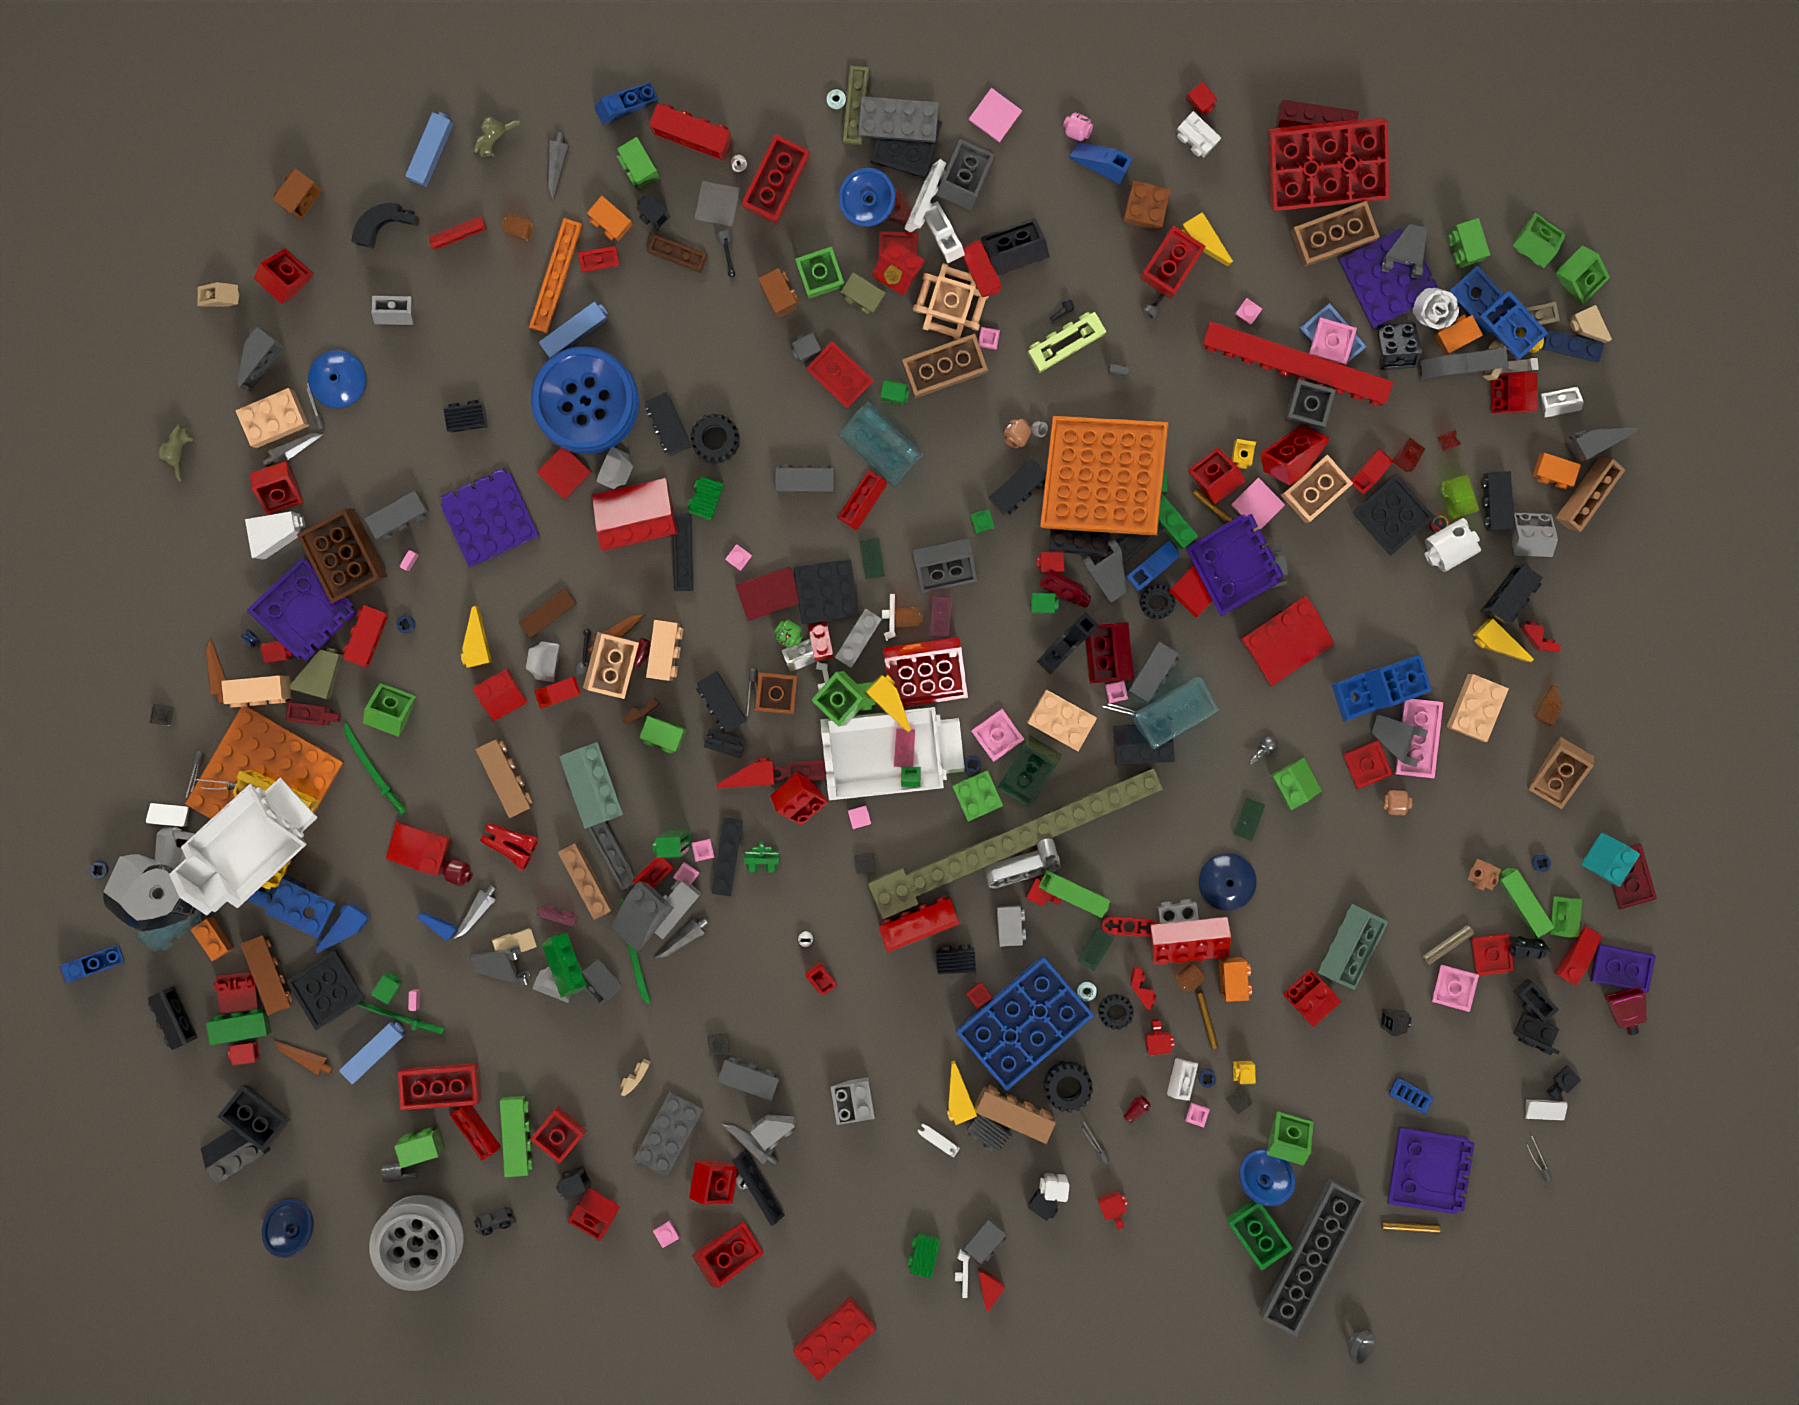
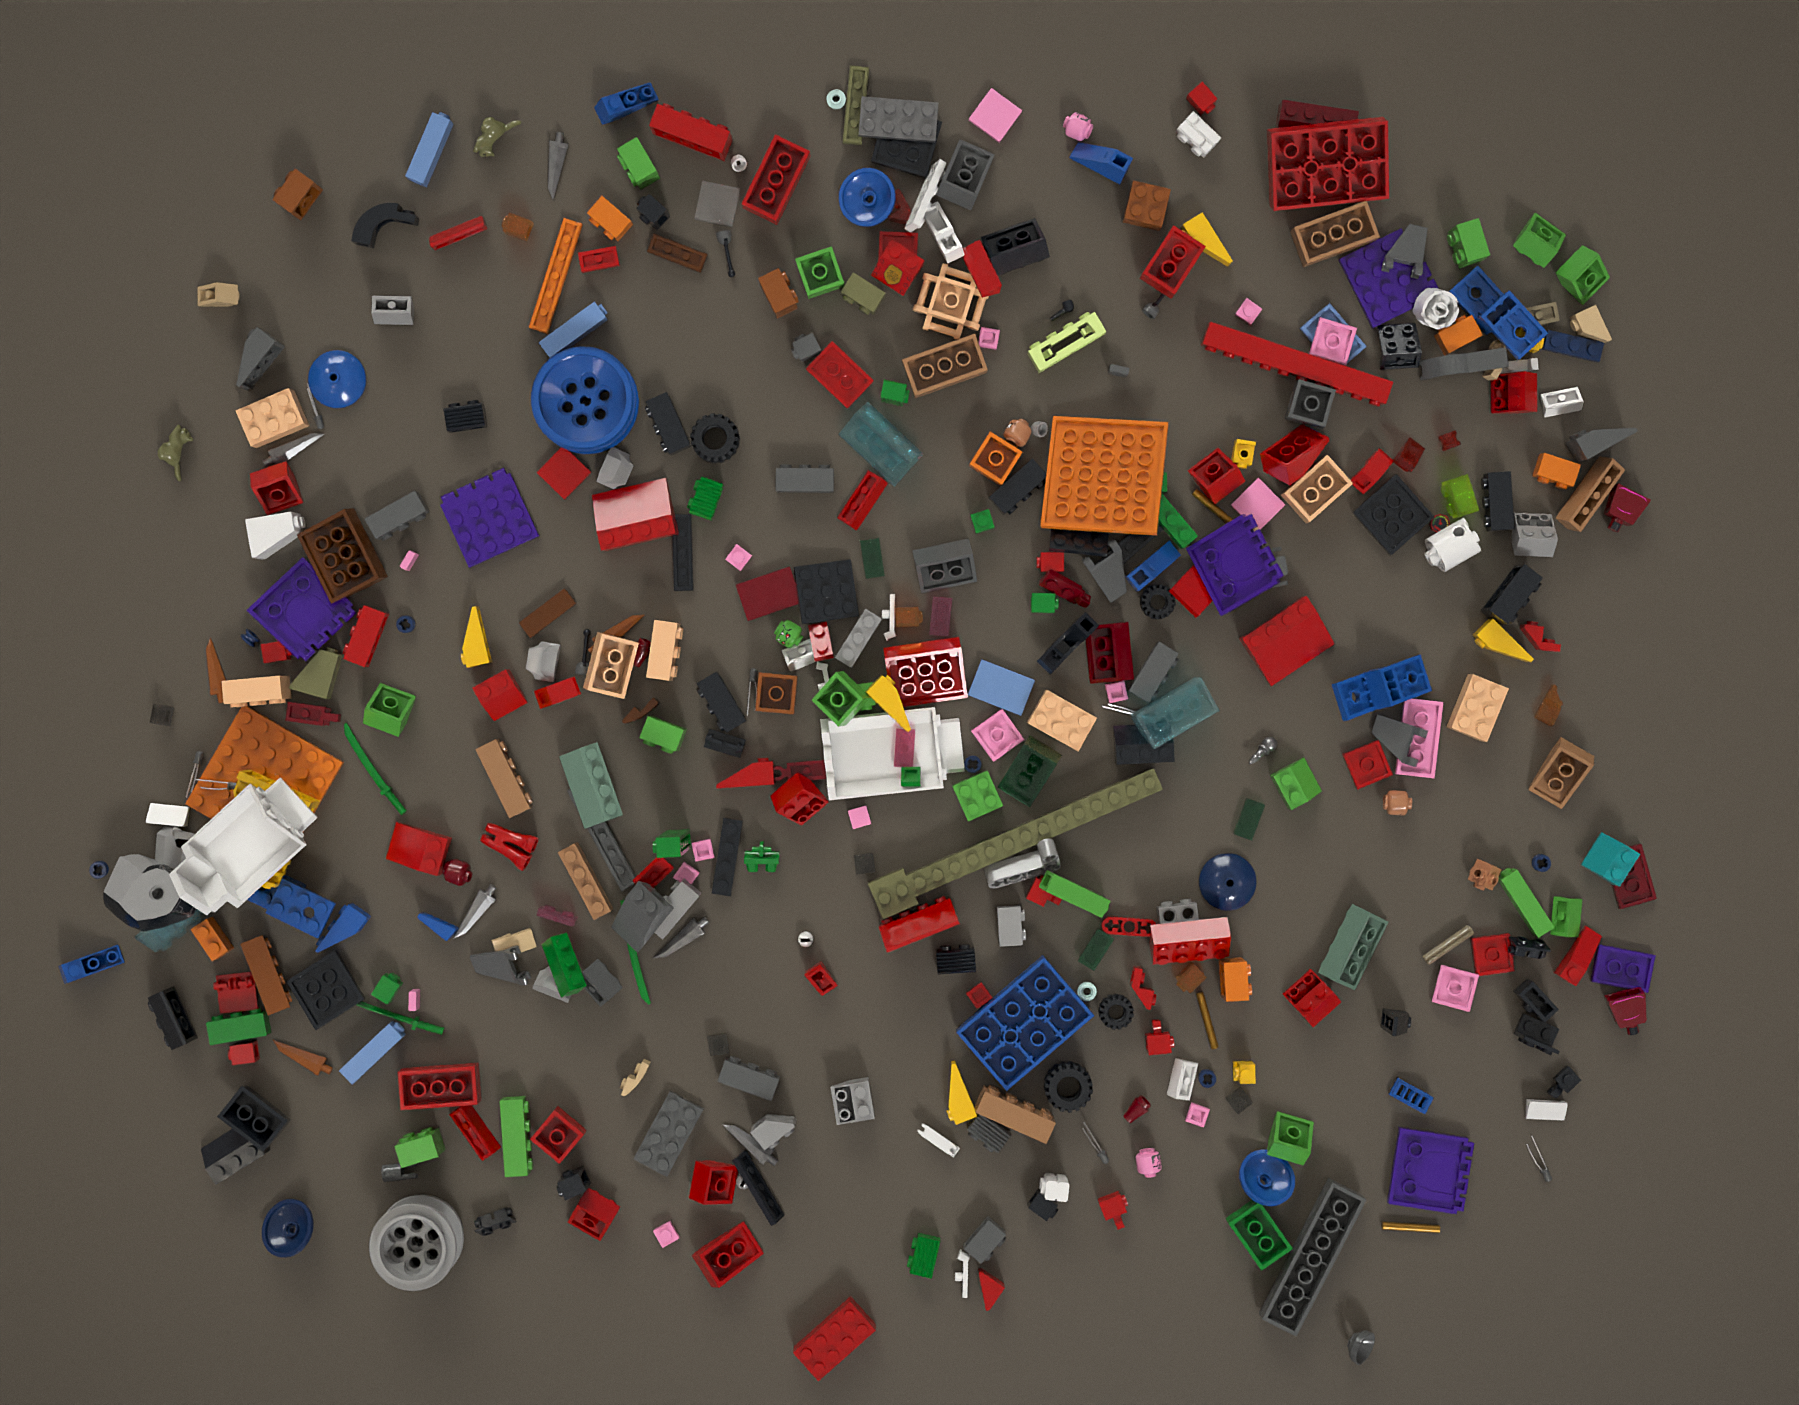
(282, 275): red slope -> none
(995, 458): none -> orange brick
(1001, 687): none -> medium blue tile
(1148, 1162): none -> bright pink head
(1624, 507): none -> dark red torso

